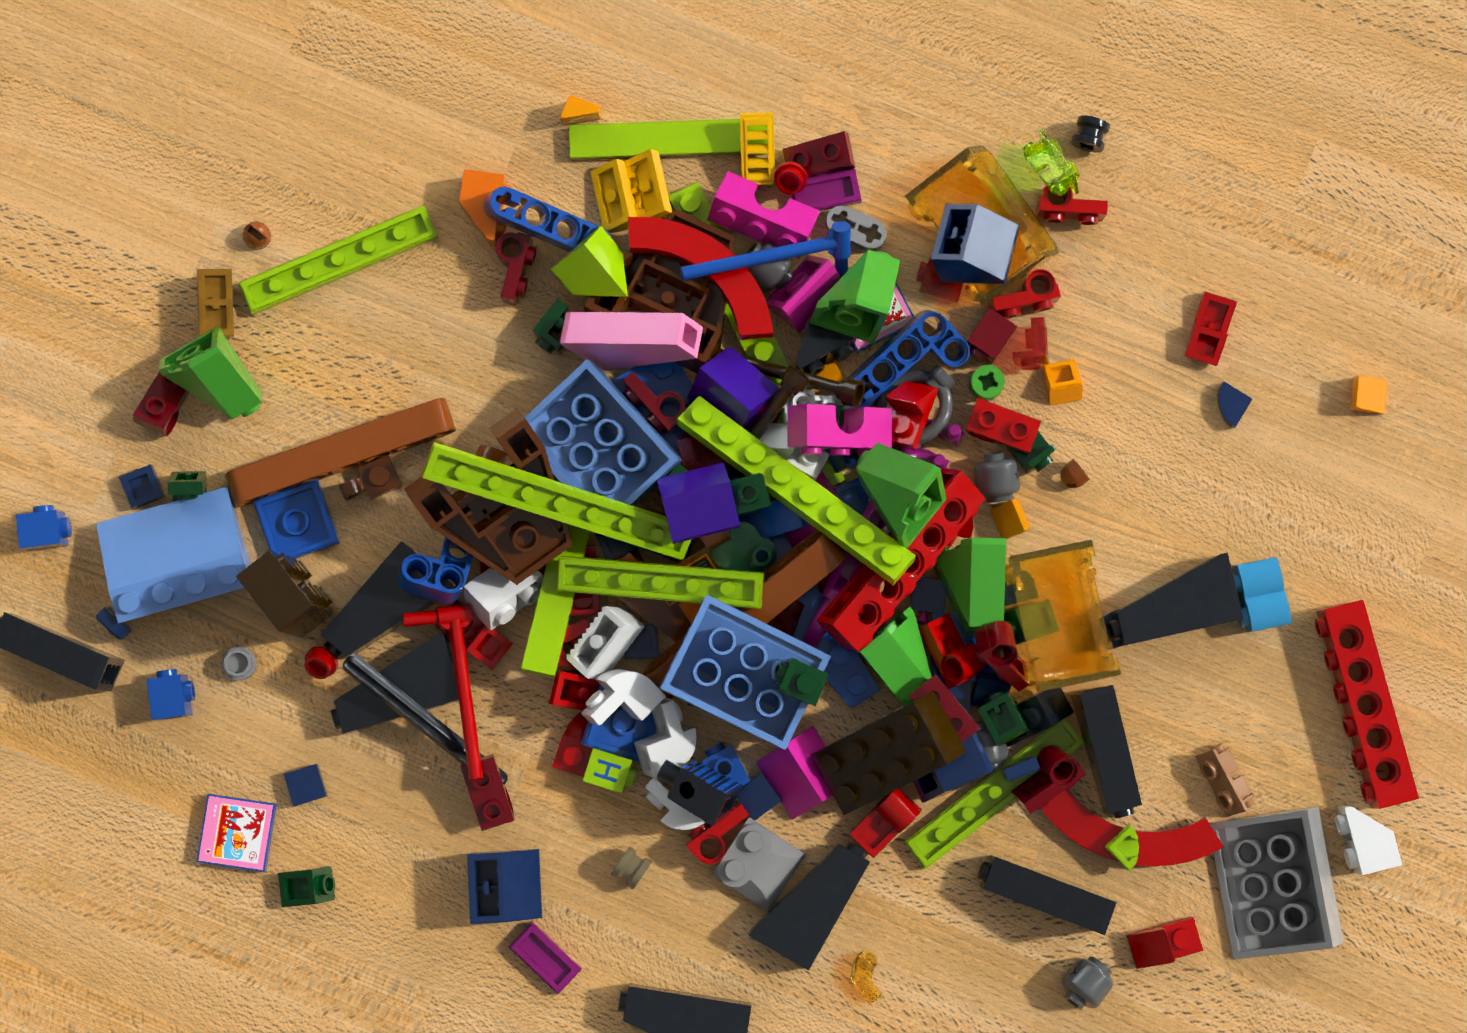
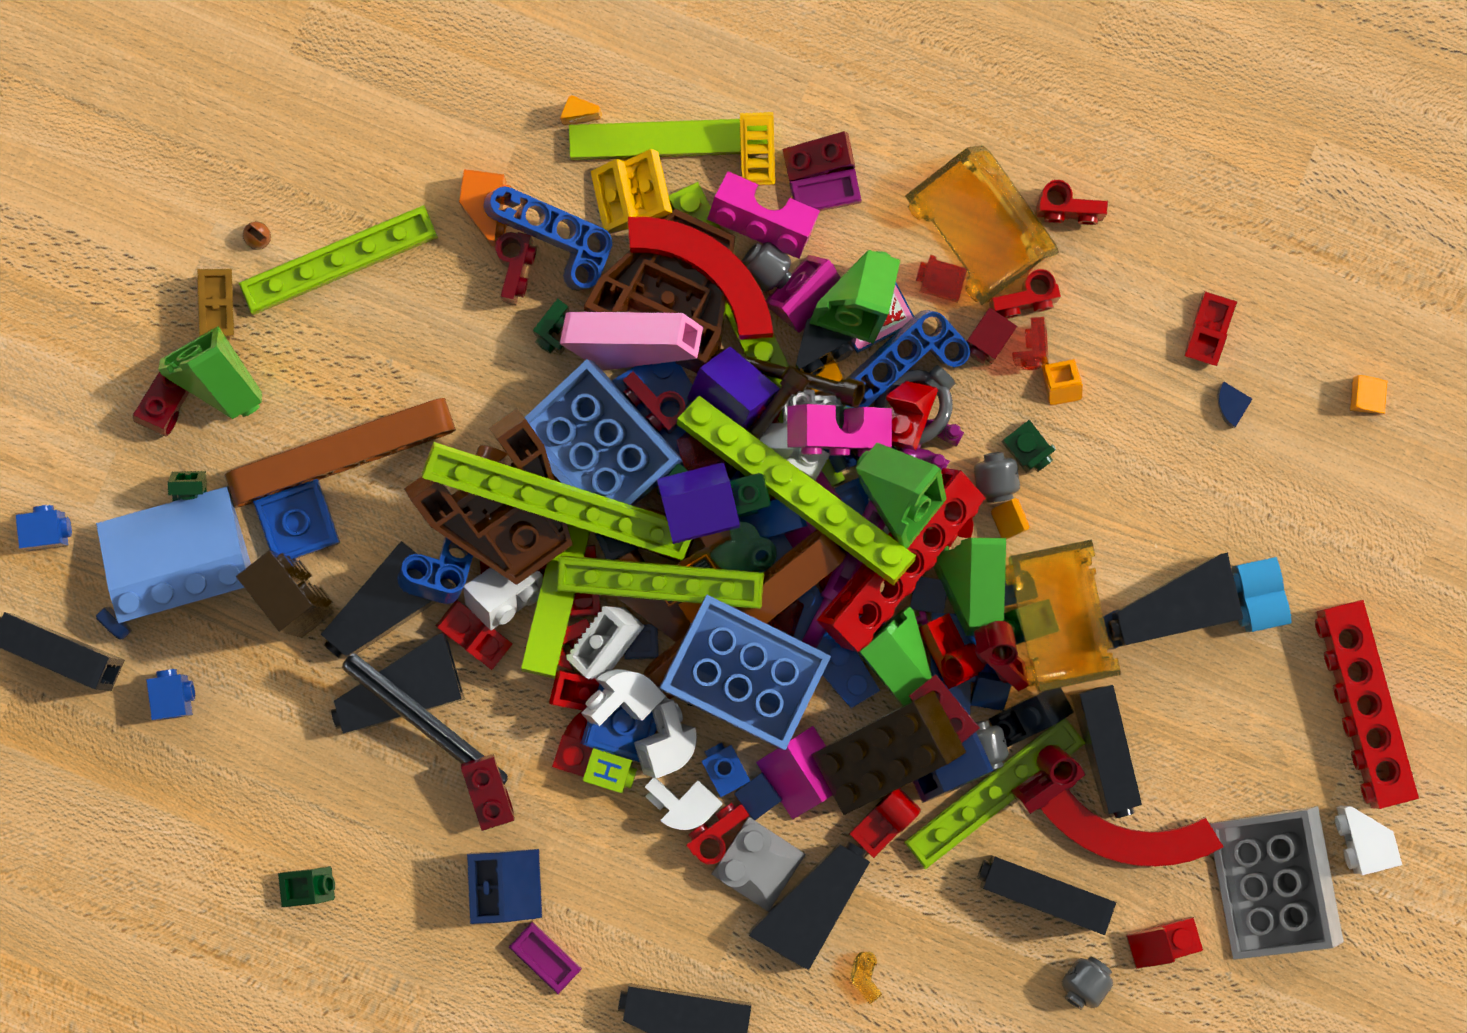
(142, 486): dark blue tile -> none
(236, 832): tile -> none
(239, 663): light grey plate -> none
(305, 785): dark blue tile -> none
(320, 662): red plate -> none
(376, 477): reddish brown plate -> none
(455, 620): red bar -> none
(593, 267): lime slope -> none
(631, 868): dark tan wheel -> none
(711, 795): black torso -> none
(790, 178): red plate -> none
(800, 681): dark green bracket -> none
(836, 243): blue bar -> none
(860, 221): light grey beam -> none
(973, 245): dark blue slope -> none
(983, 387): bright green wheel -> none
(1002, 426): red plate -> none
(1002, 717): dark green bracket -> none
(1020, 768): dark blue tile -> none
(1060, 172): clear neon green hinge -> none
(1073, 475): dark orange hinge -> none
(1090, 133): black wheel -> none
(1125, 847): lime tile -> none
(1231, 794): medium nougat hinge -> none

